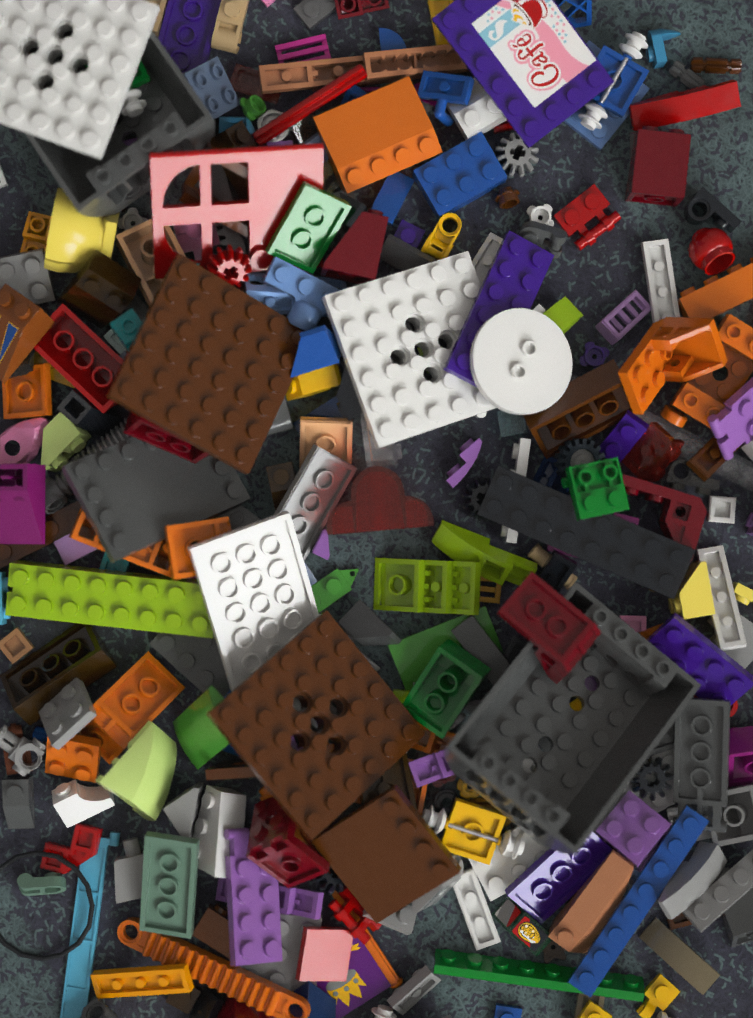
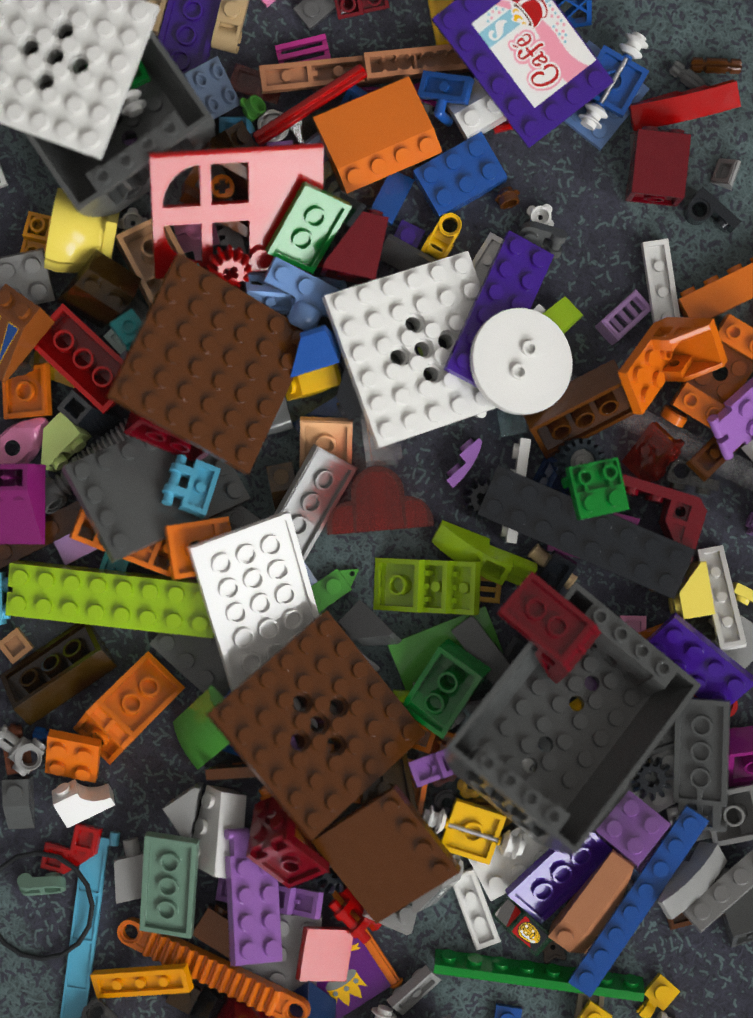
(67, 713): light grey plate -> none
(144, 772): yellowish green wedge -> none
(199, 487): none -> medium azure plate
(216, 182): none -> orange bush
(321, 546): medium lavender slope -> none
(390, 40): blue tile -> none
(520, 164): light grey gear -> none
(581, 211): red plate -> none
(590, 349): dark purple plate -> none
(623, 436): dark purple plate -> none
(656, 51): dark azure plate -> none
(679, 956): dark tan slope -> none
(711, 250): red piece -> none
(721, 509): white tile -> none
(726, 173): none -> light grey slope

